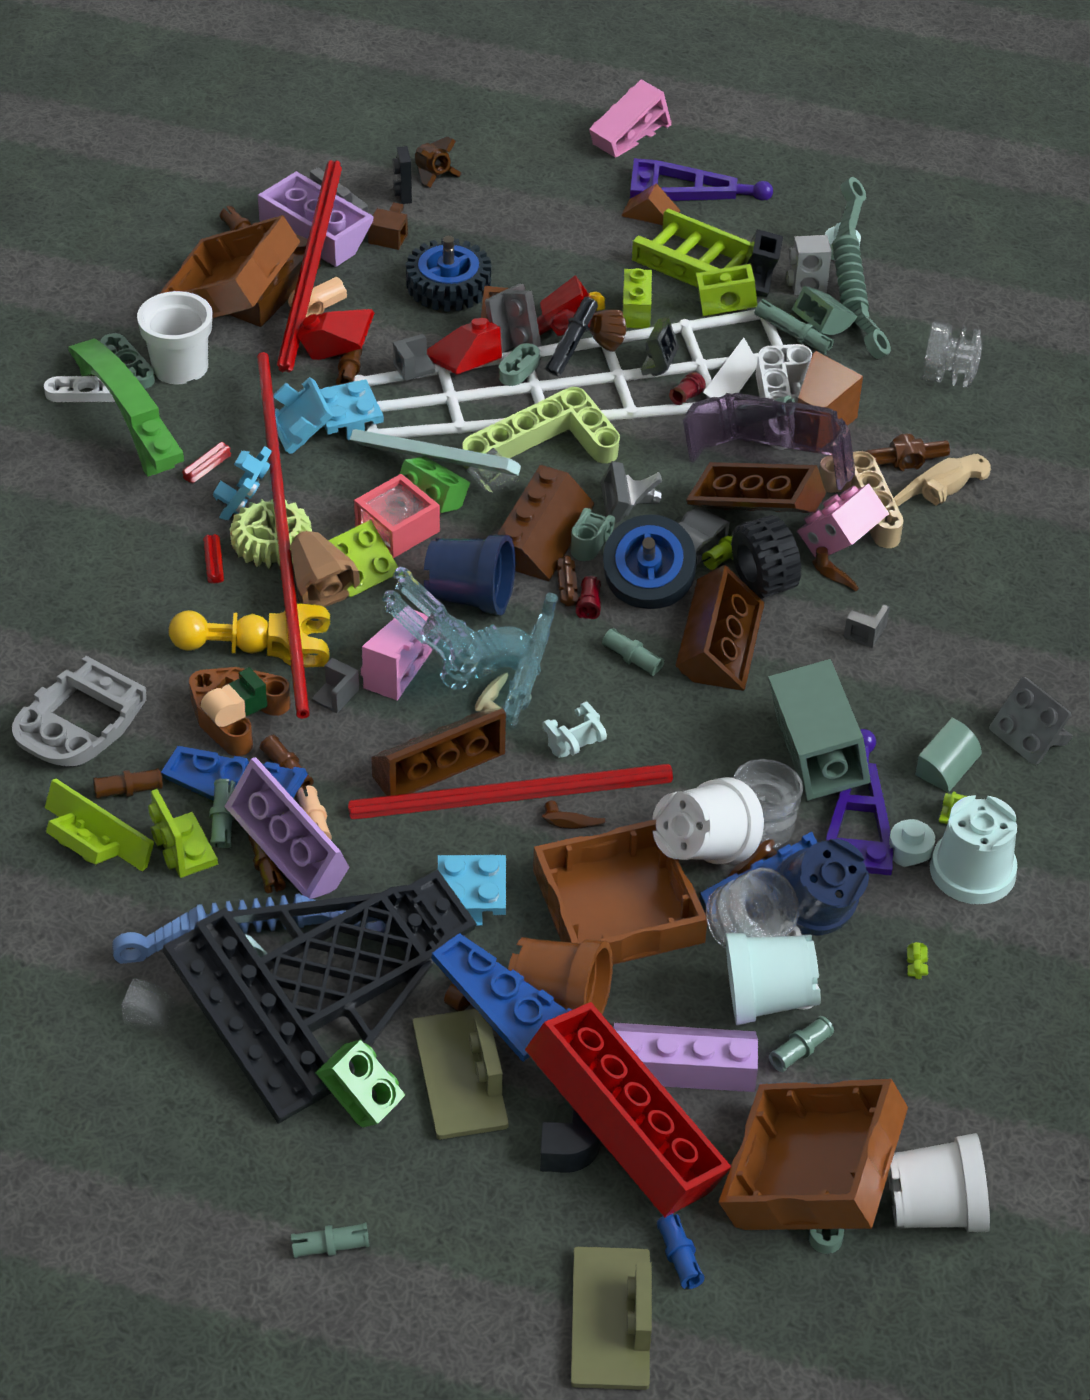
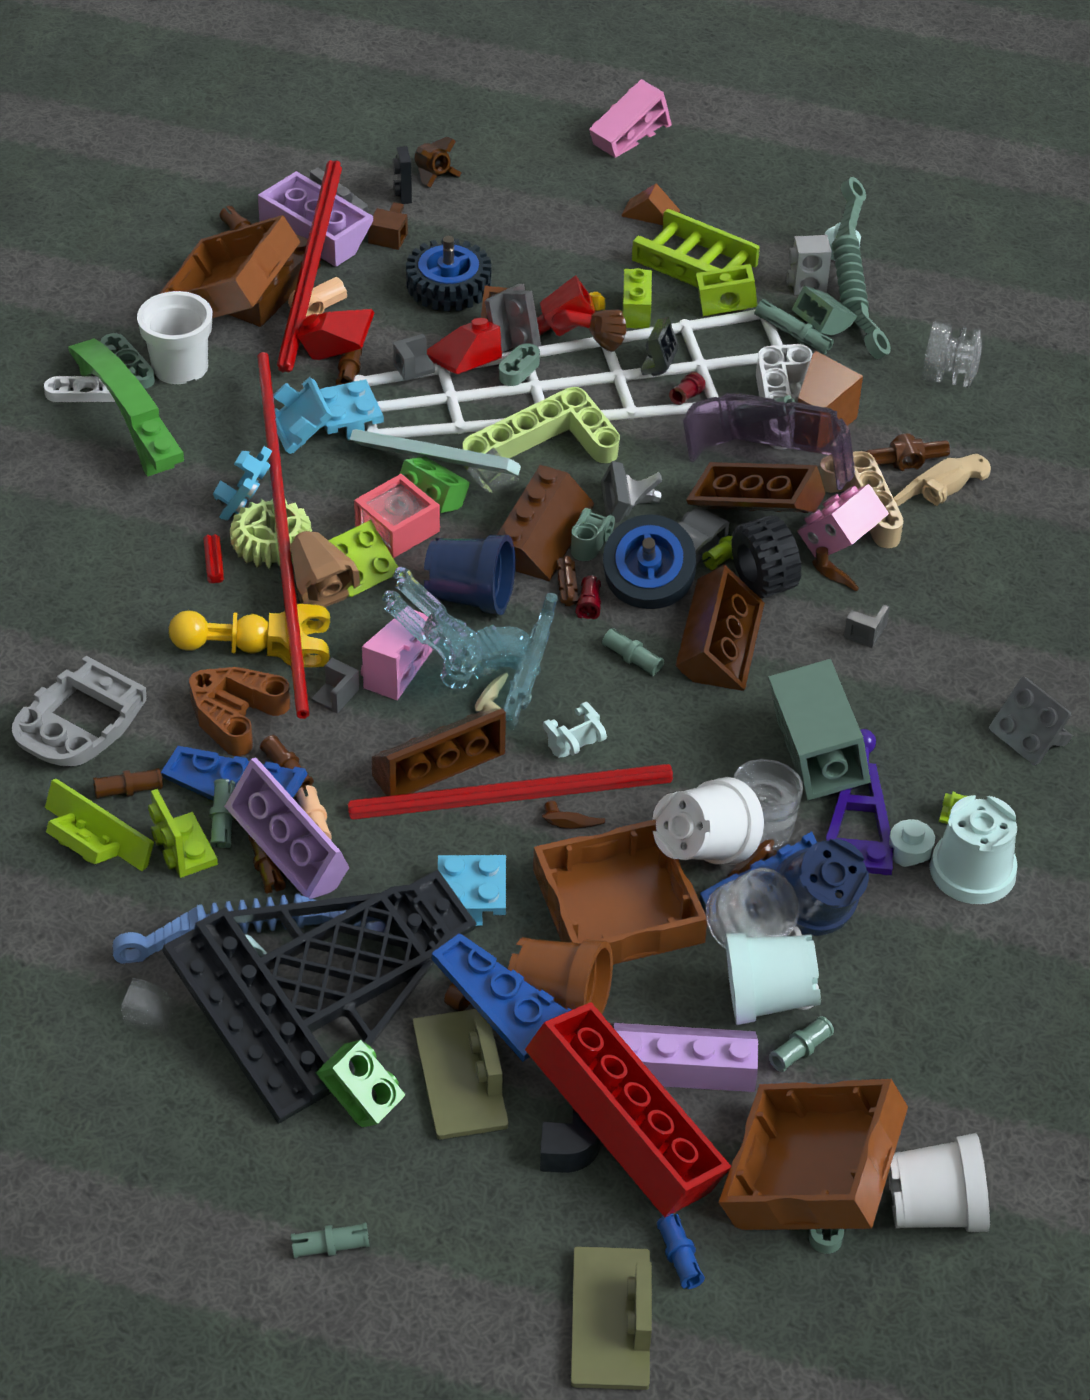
(206, 462): axle -> none
(235, 699): leg -> none
(572, 336): black axle -> none
(646, 174): dark purple plate -> none
(734, 372): white sticker -> none
(763, 256): black brick -> none
(917, 955): lime piece -> none
(948, 755): sand green brick -> none

